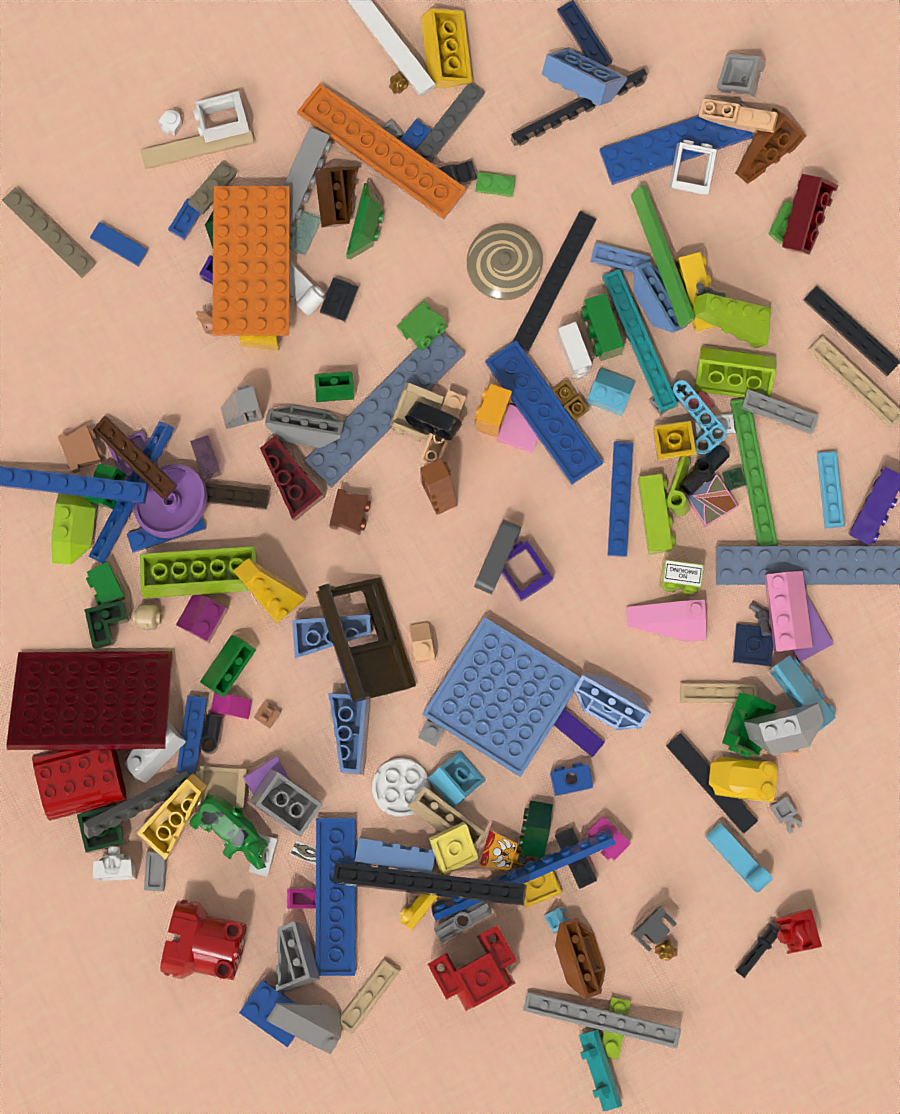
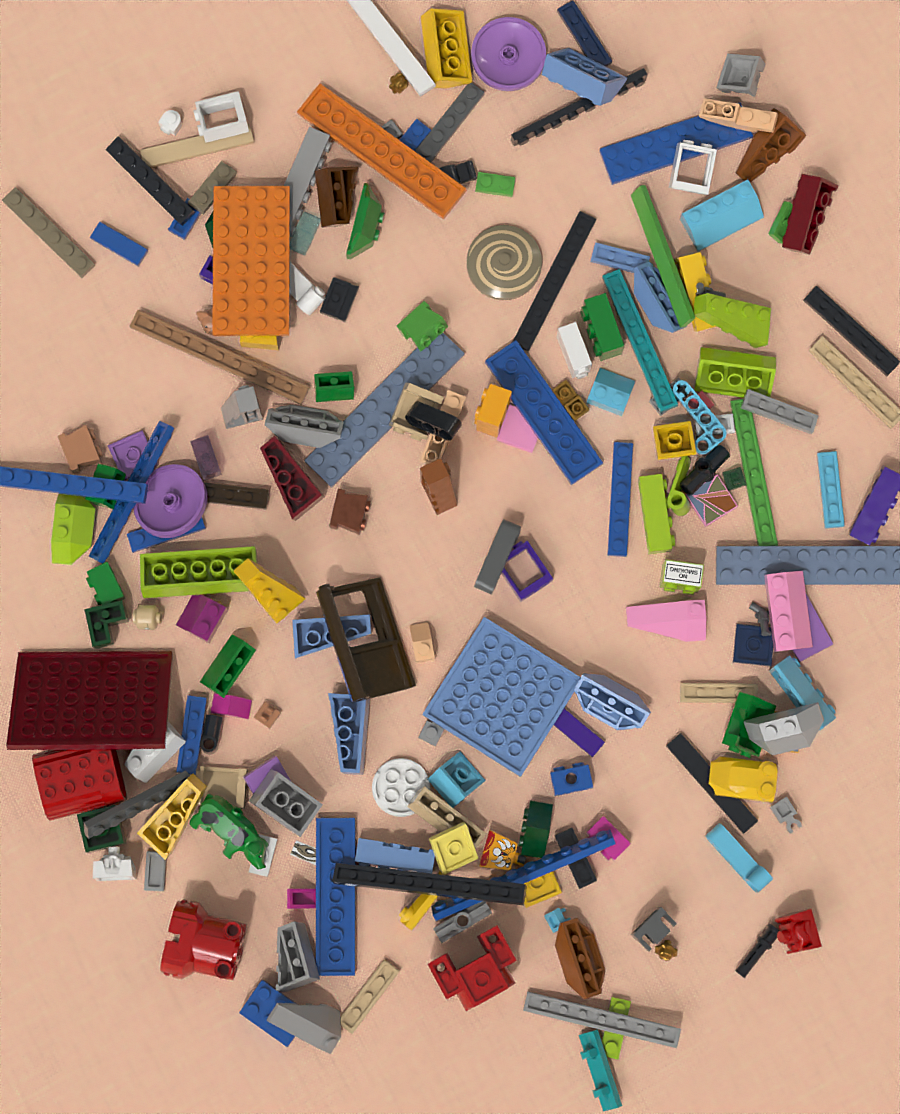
(135, 457): reddish brown tile -> none
(150, 180): none -> black plate
(219, 357): none -> medium nougat plate
(508, 54): none -> medium lavender dish
(722, 215): none -> medium azure slope

